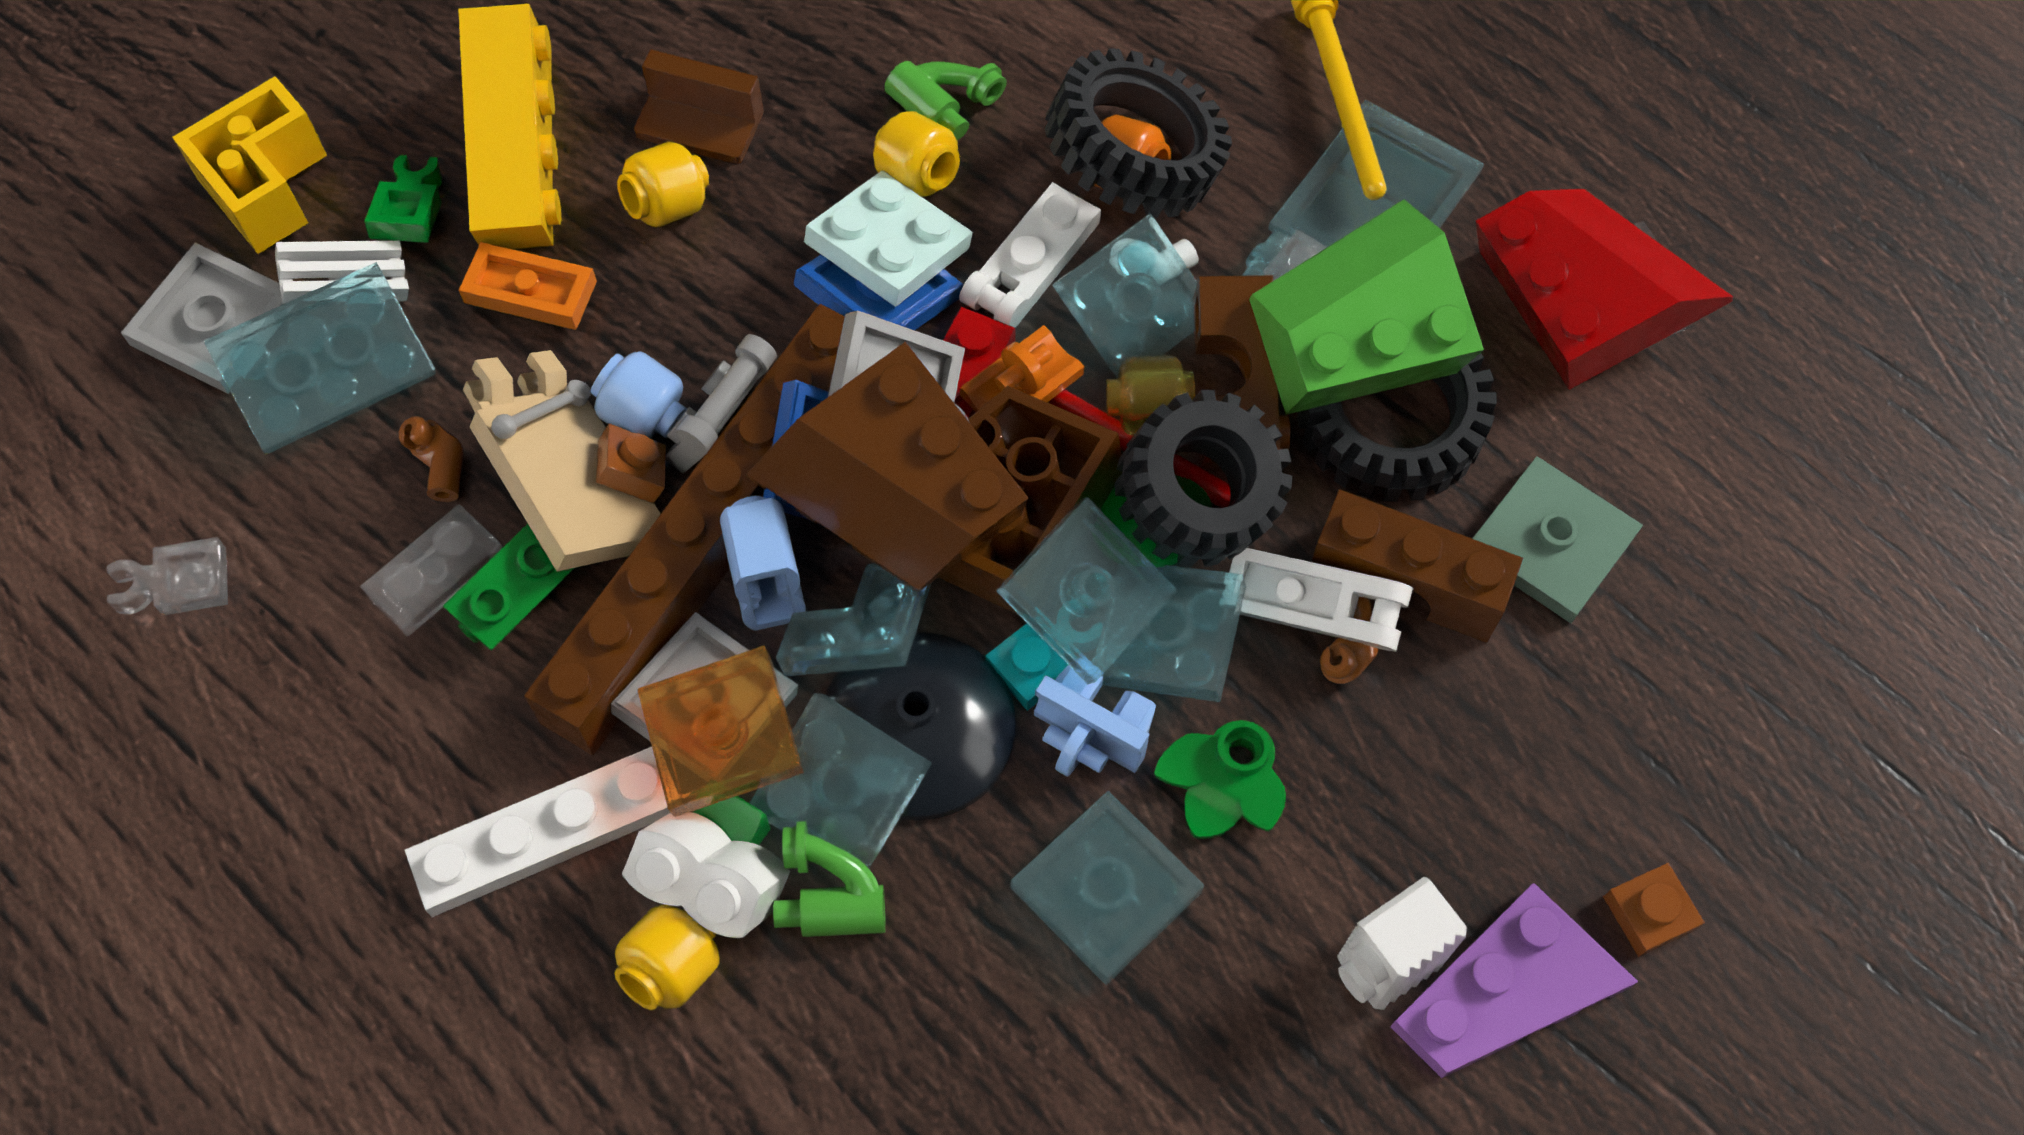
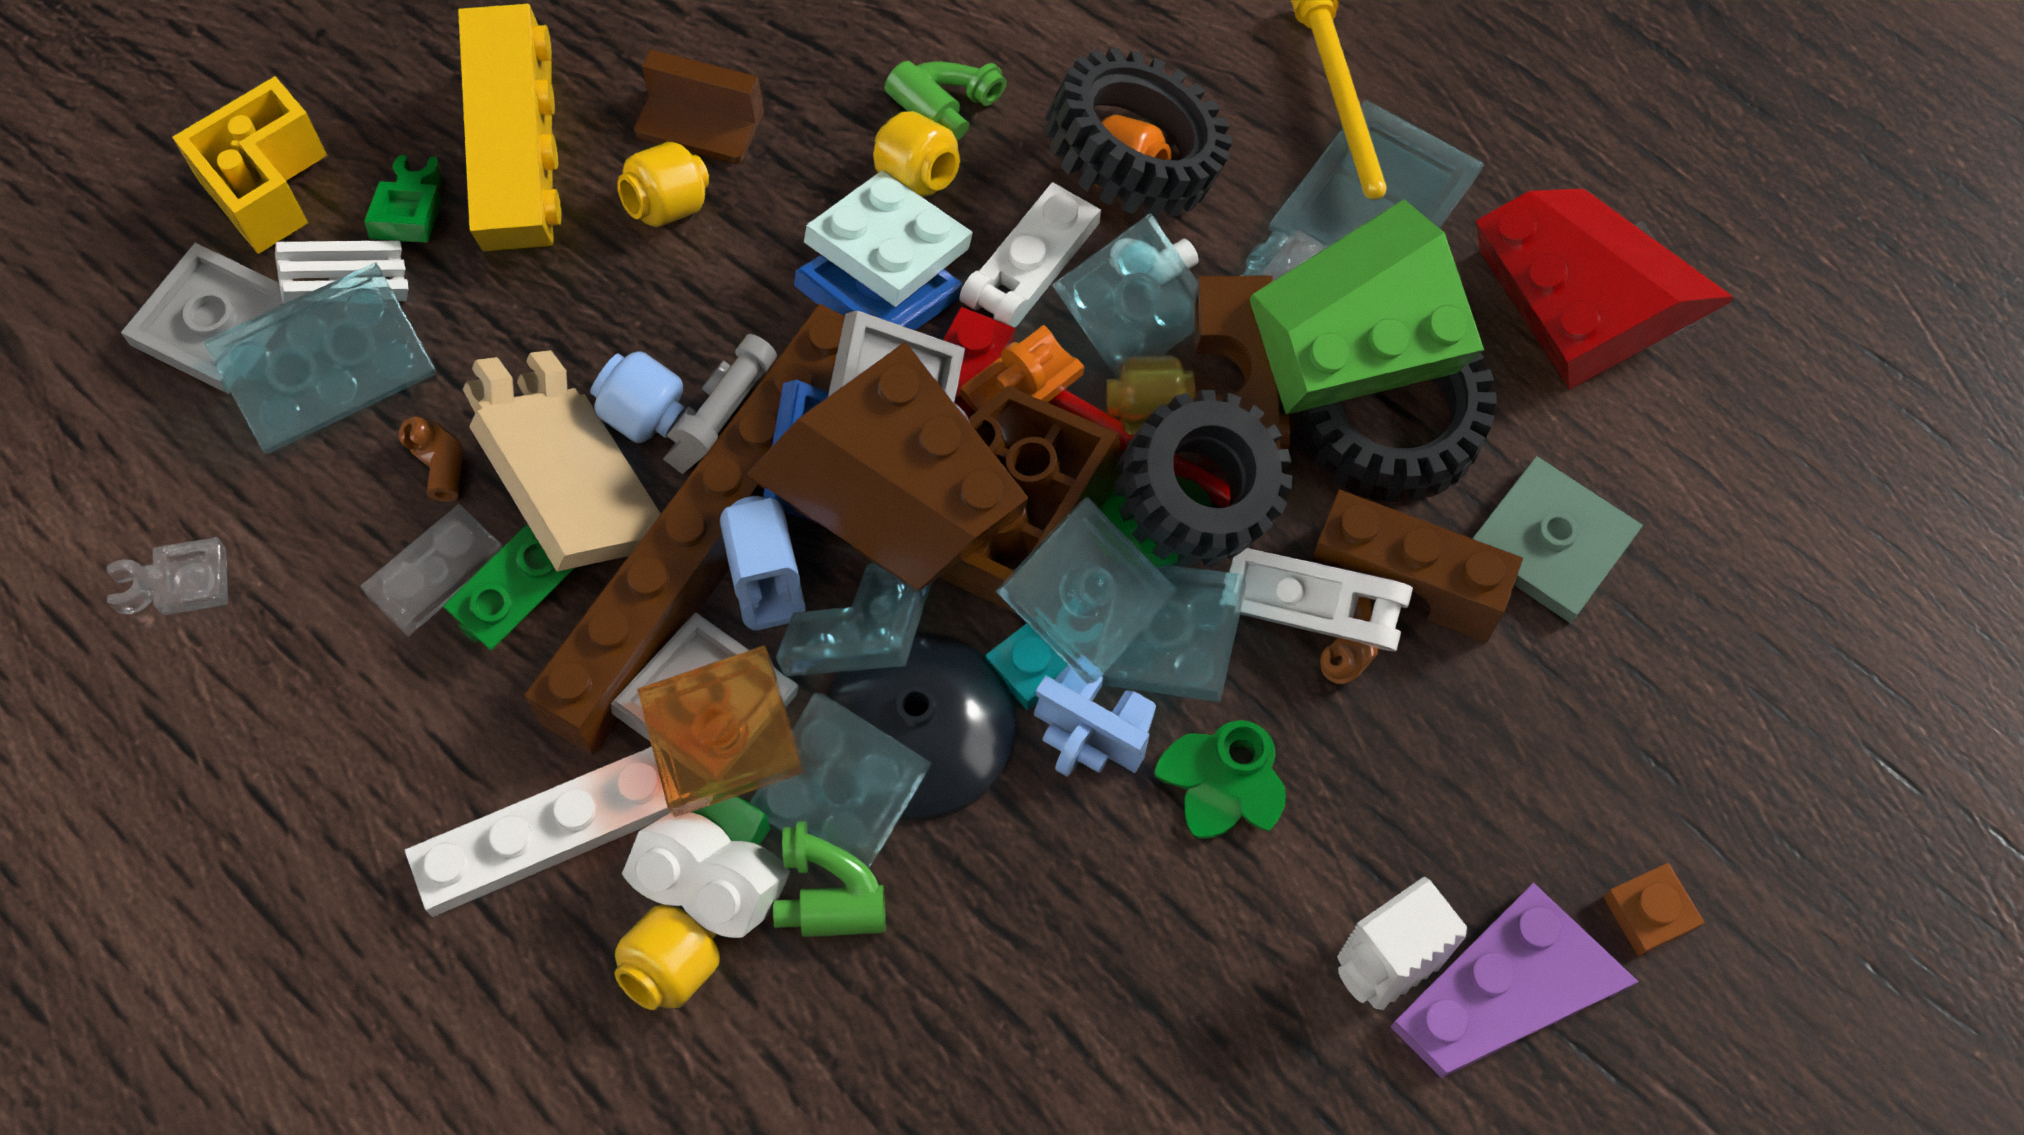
(528, 285): orange plate -> none
(575, 393): light grey hinge -> none
(631, 463): dark orange plate -> none
(1107, 887): clear light blue plate -> none

